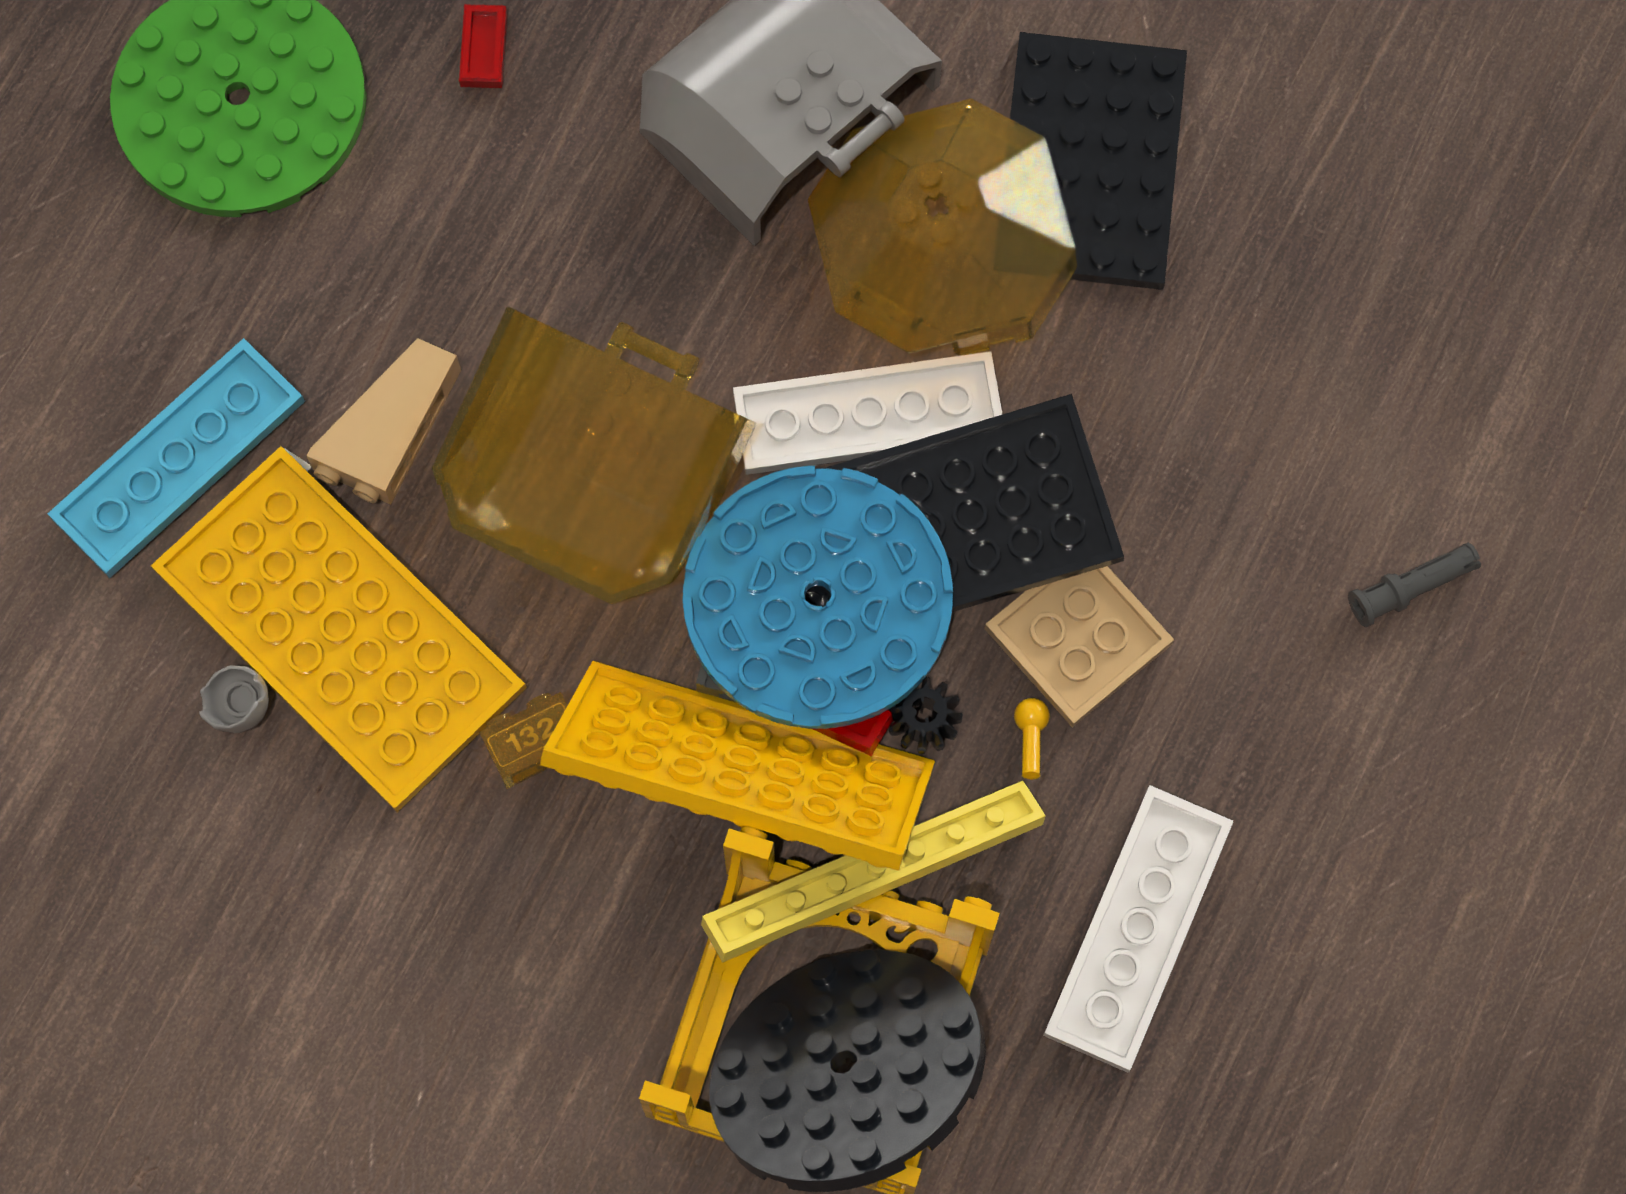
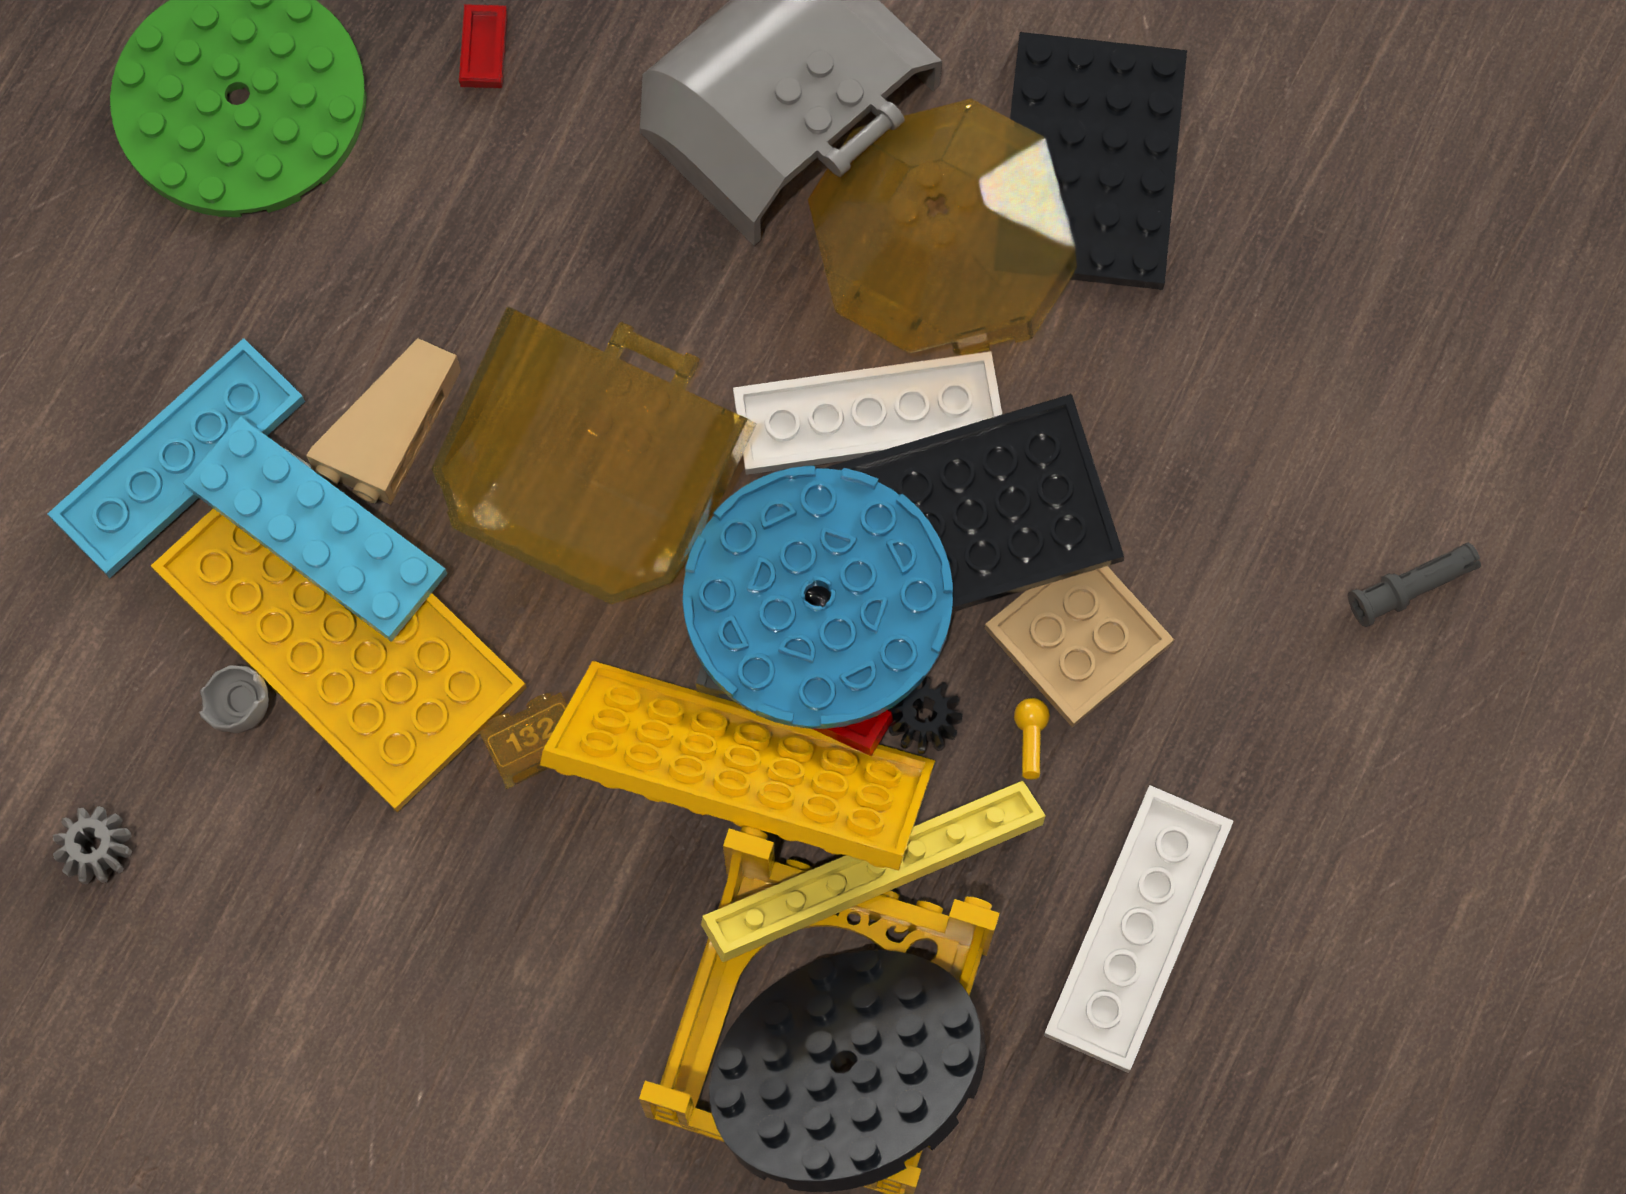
(87, 864): none -> light grey gear
(315, 528): none -> medium azure plate

